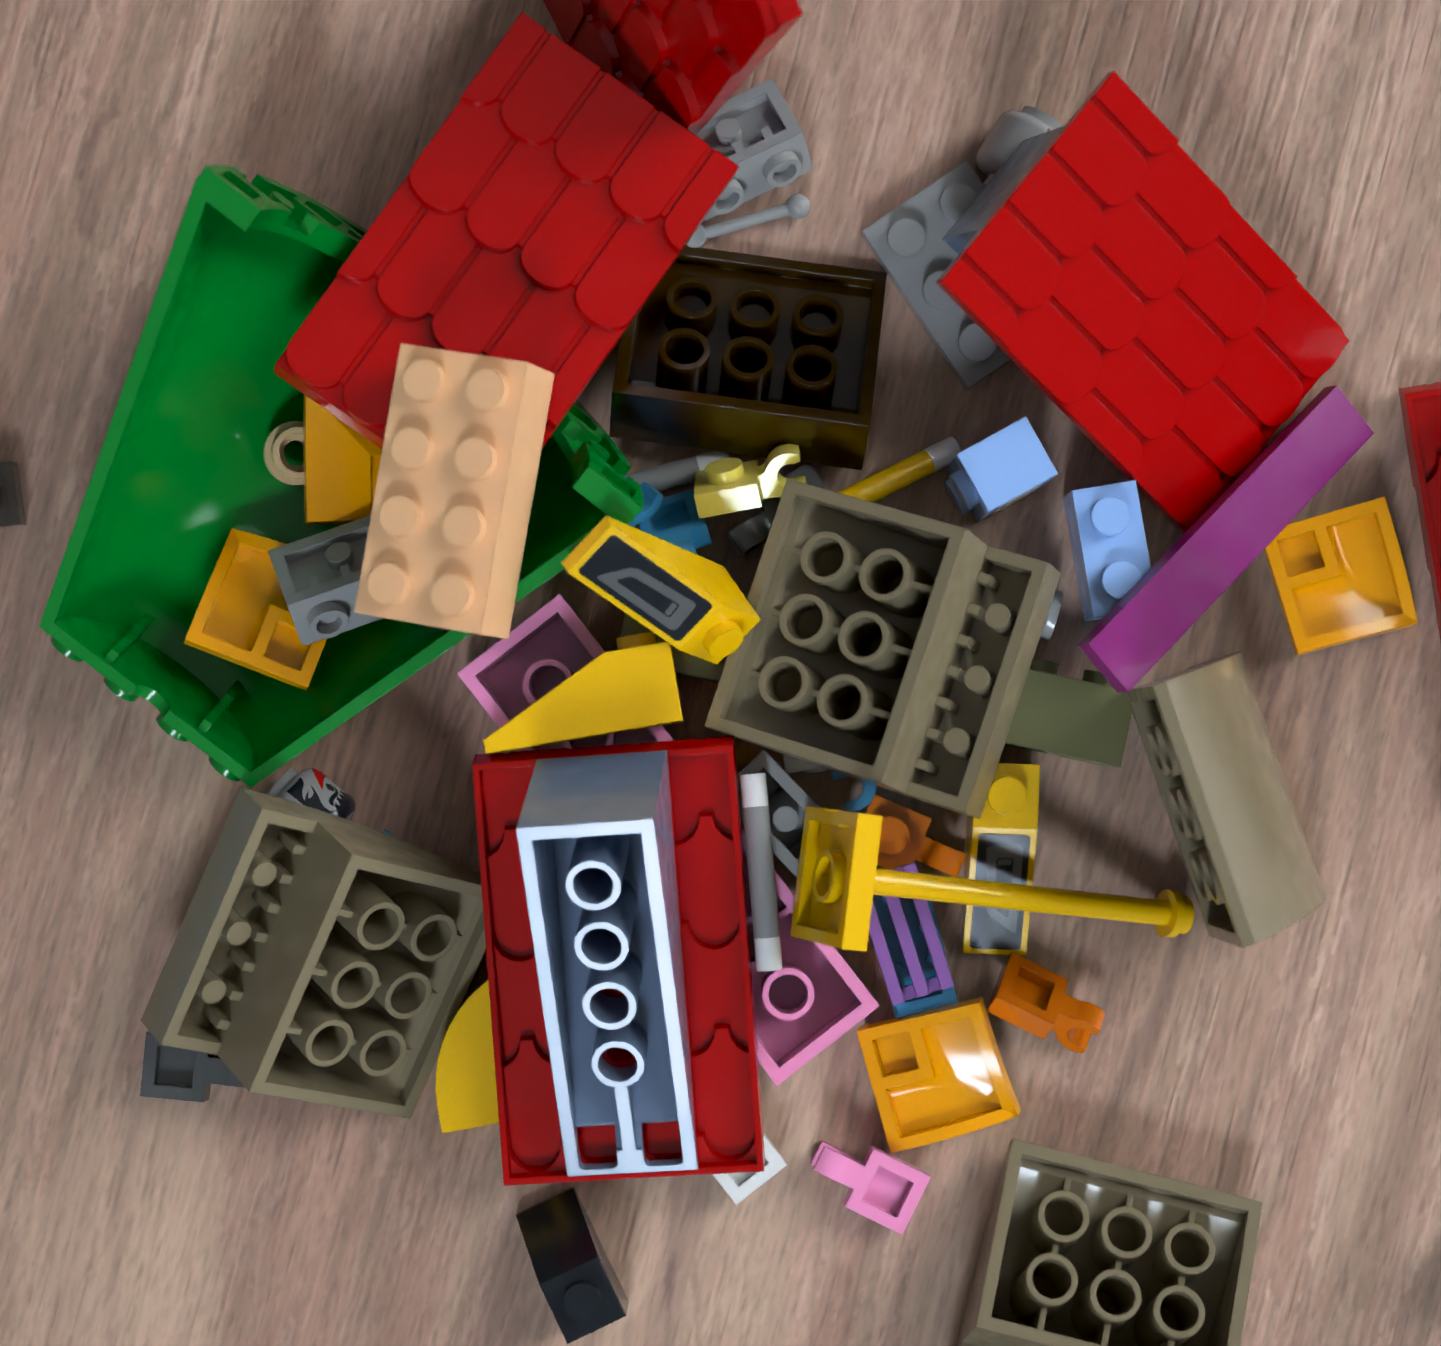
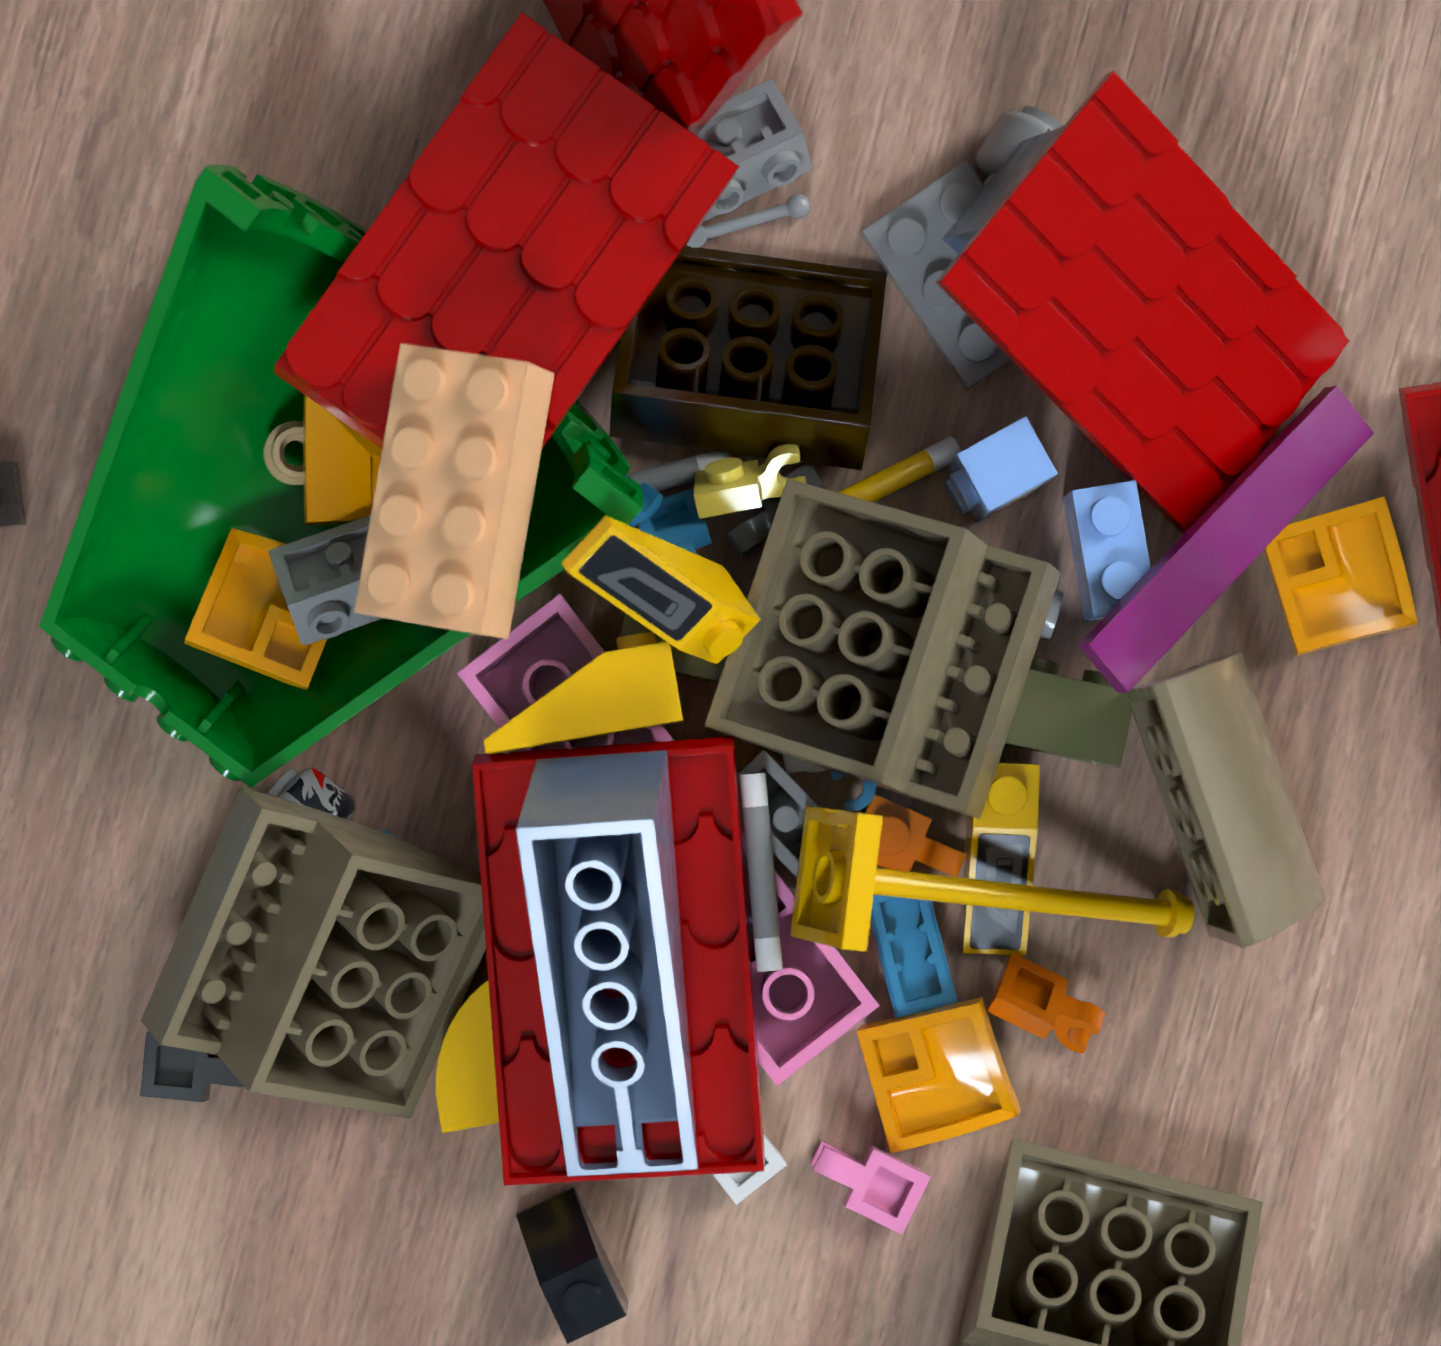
(920, 985): medium lavender tile -> none

